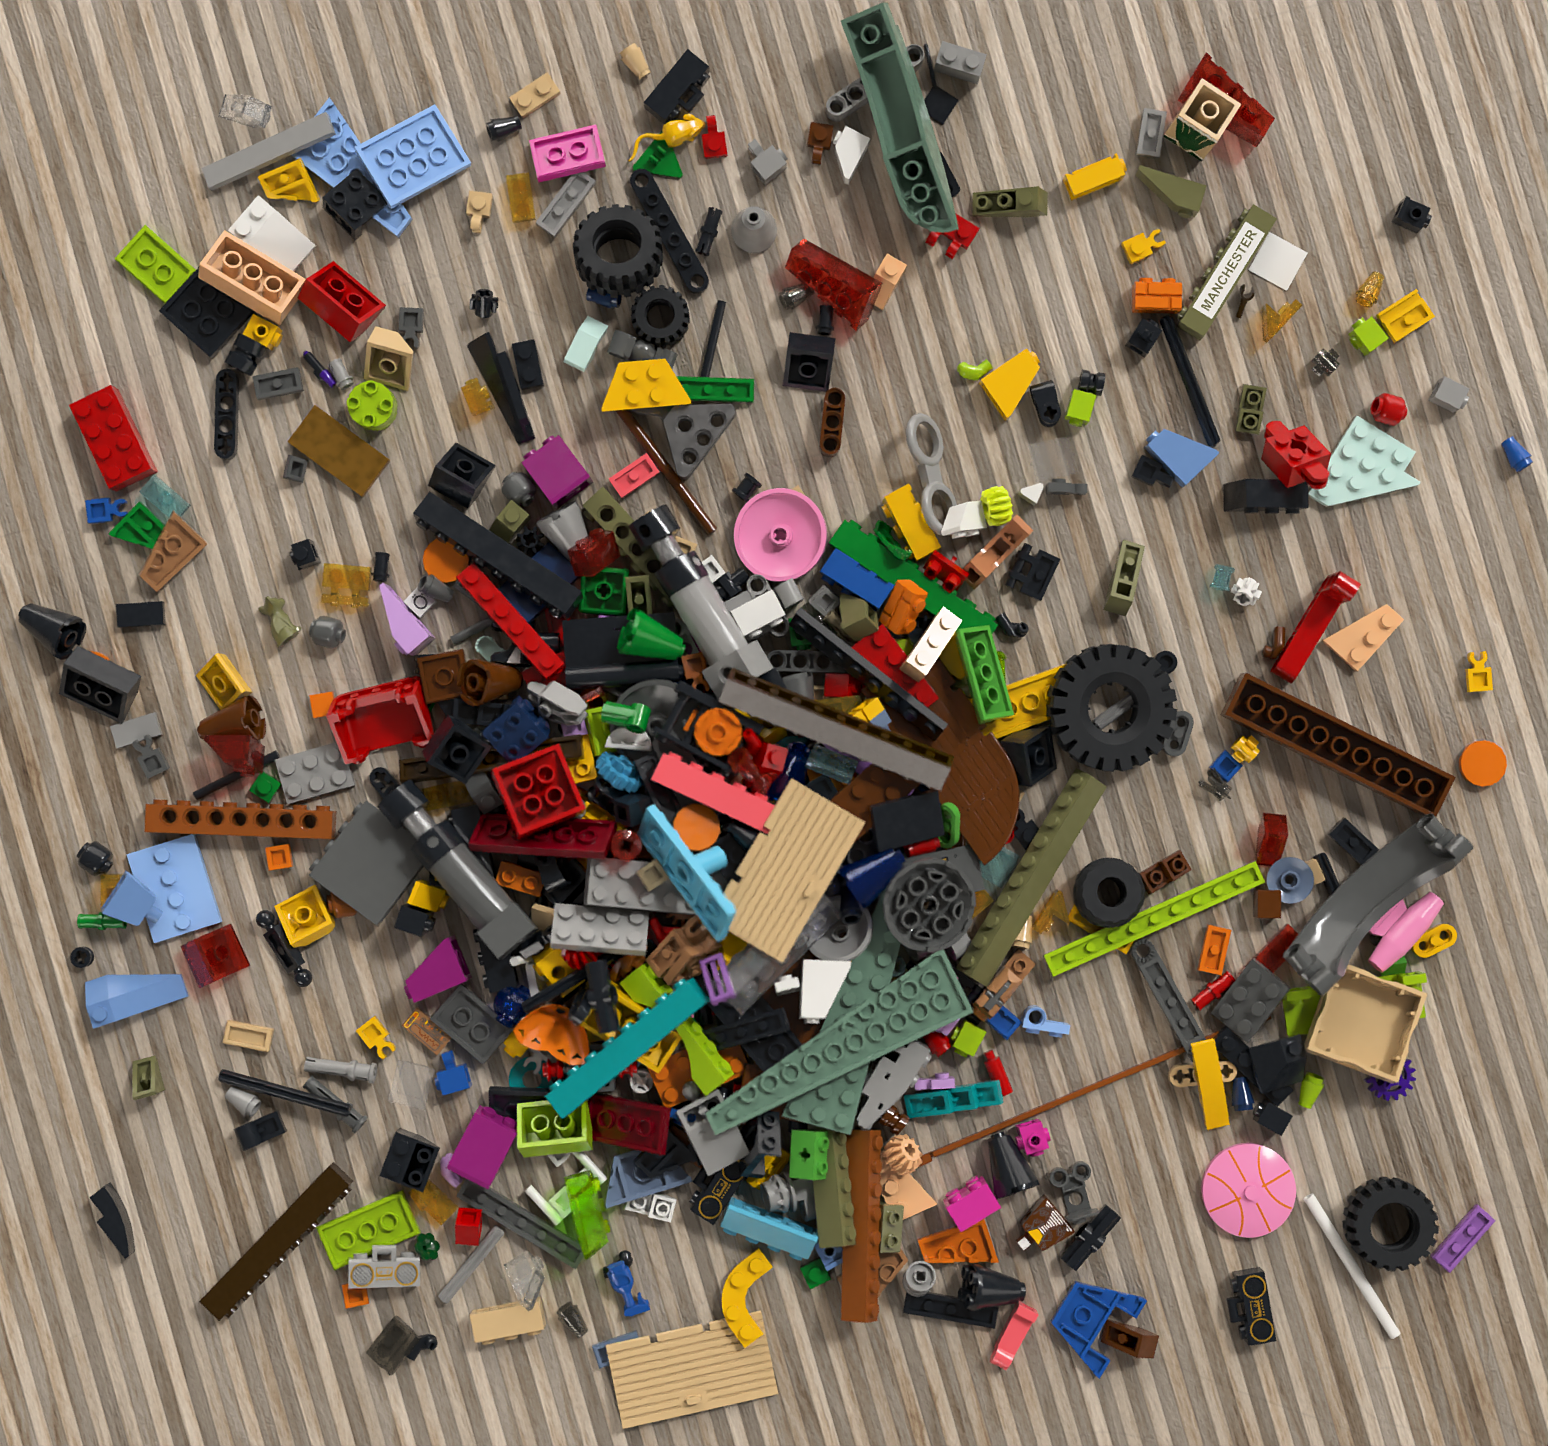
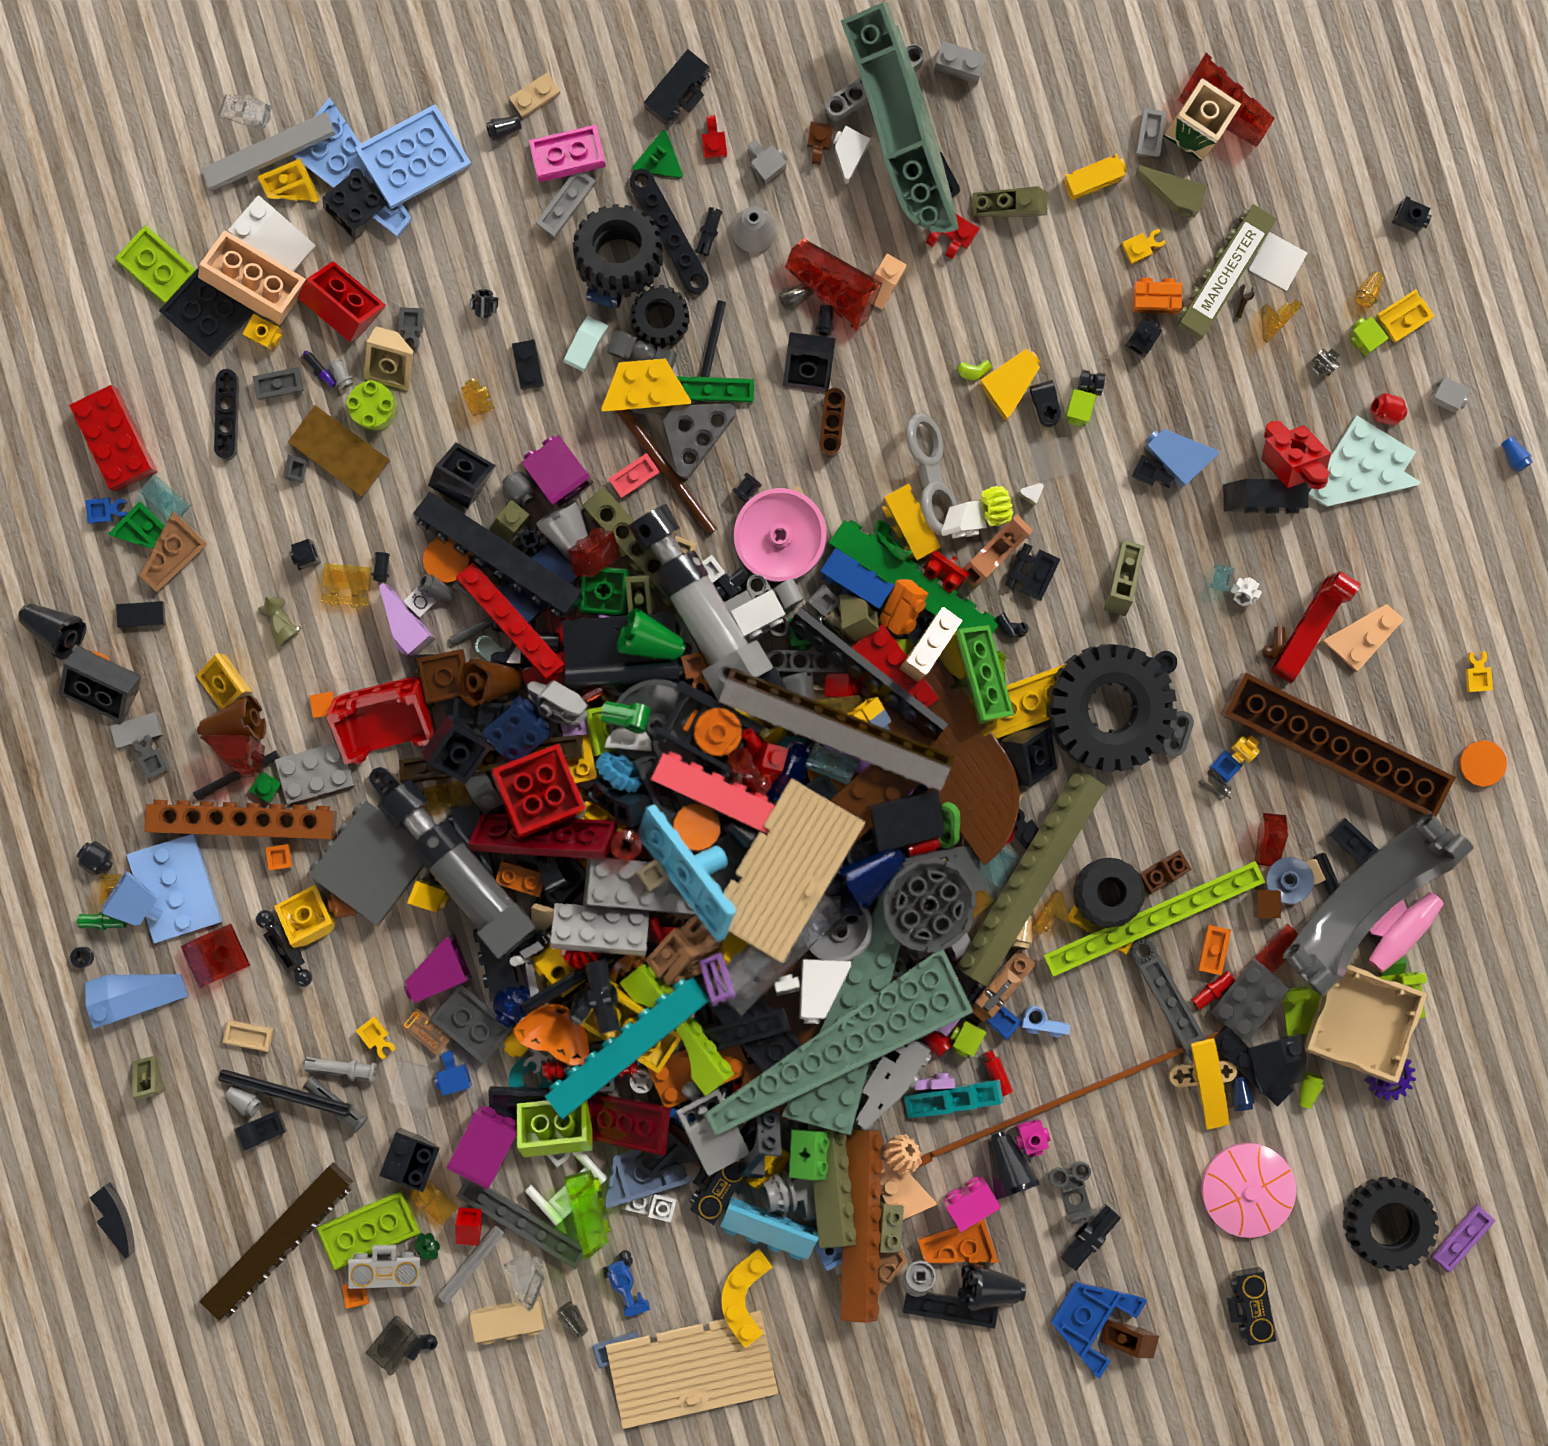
(245, 354): black wheel -> none
(327, 632): dark grey head -> none
(415, 920): black brick -> none
(448, 1175): lavender arm -> none
(478, 207): tan plate -> none
(503, 385): black wedge -> none
(521, 197): clear yellow plate -> none
(635, 61): tan cone -> none
(675, 132): yellow animal -> none
(815, 1273): green plate -> none
(894, 1120): reddish brown wheel -> none
(938, 101): black piece -> none
(1013, 1335): coral leg -> none
(1043, 1226): reddish brown torso -> none
(1060, 487): dark grey plate -> none
(1114, 712): light grey axle -> none
(1189, 380): black axle -> none
(1250, 409): olive slope -> none
(1271, 1117): black brick -> none
(1351, 1265): white piece -> none
(1433, 941): yellow plate -> none

